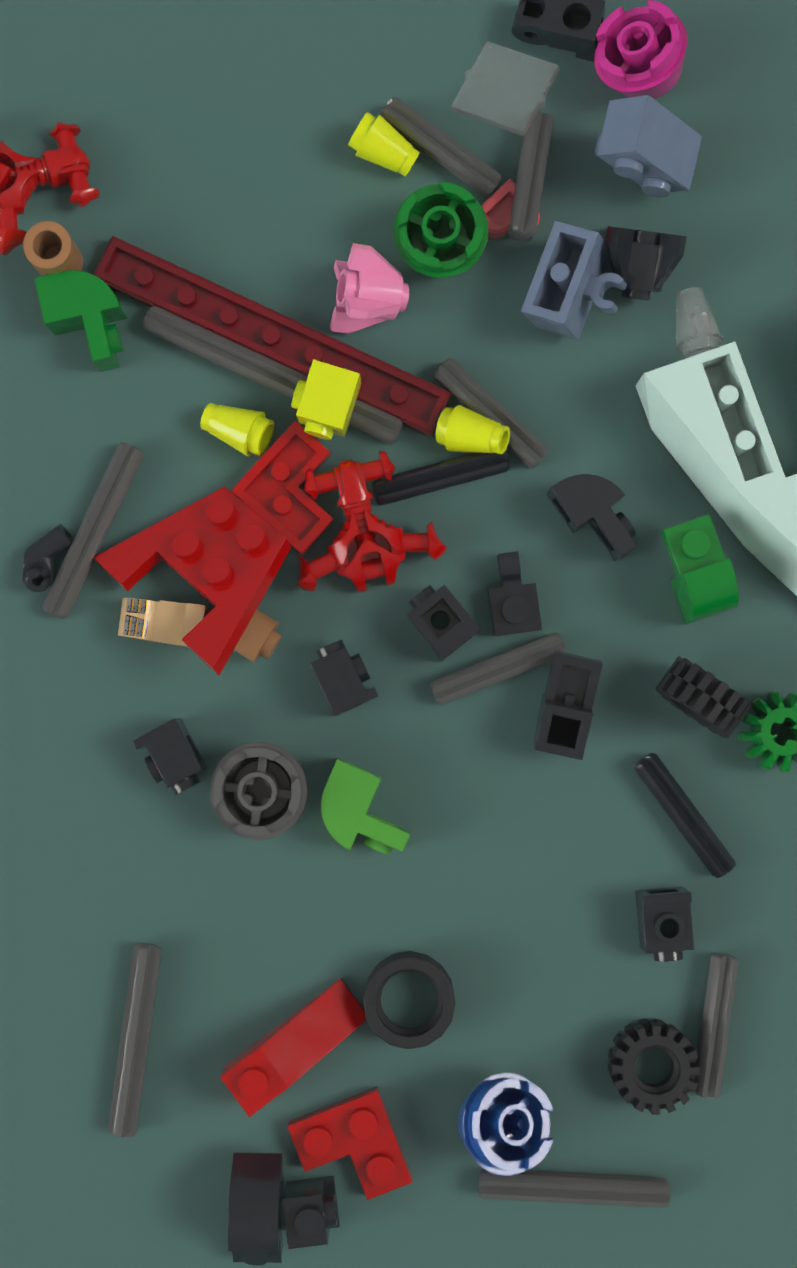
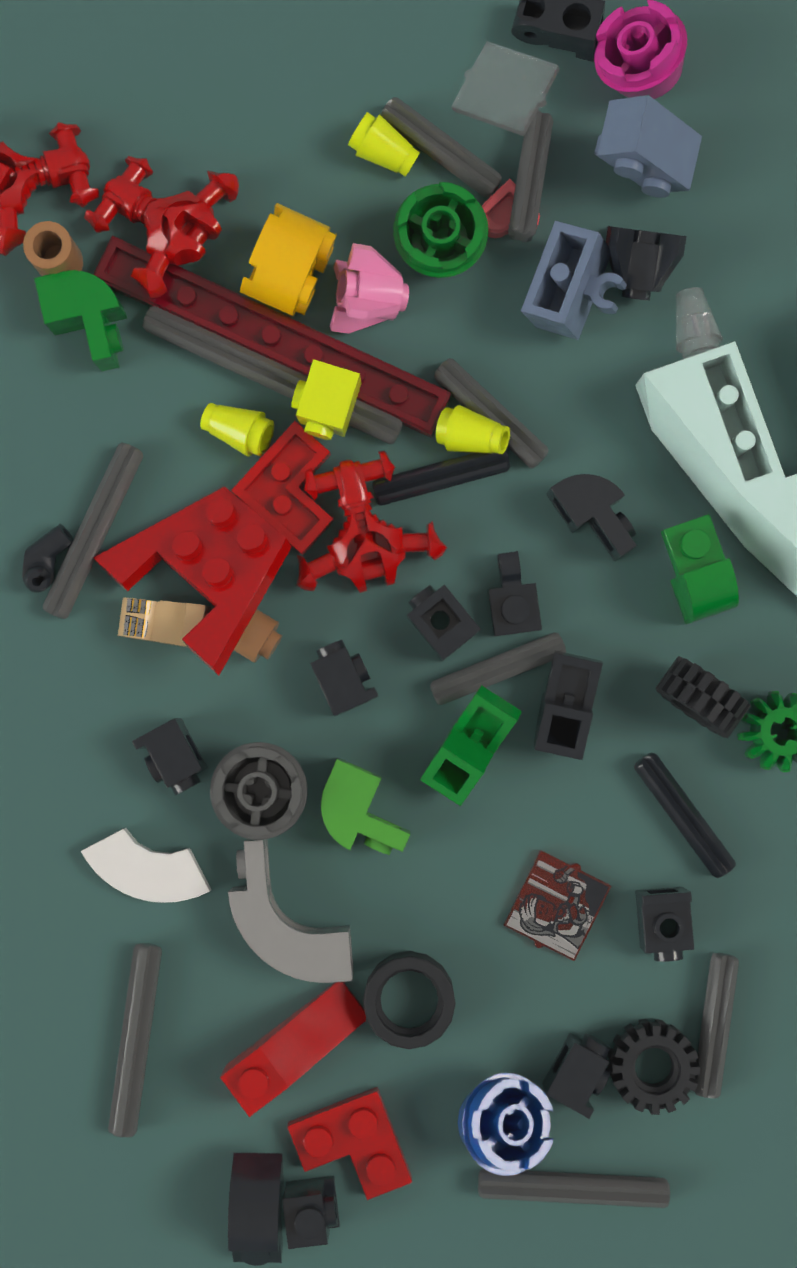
(145, 872): none -> white tile
(174, 224): none -> red piece
(285, 260): none -> yellow brick
(285, 945): none -> light grey arch
(470, 745): none -> green brick
(557, 905): none -> piece
(578, 1073): none -> black brick

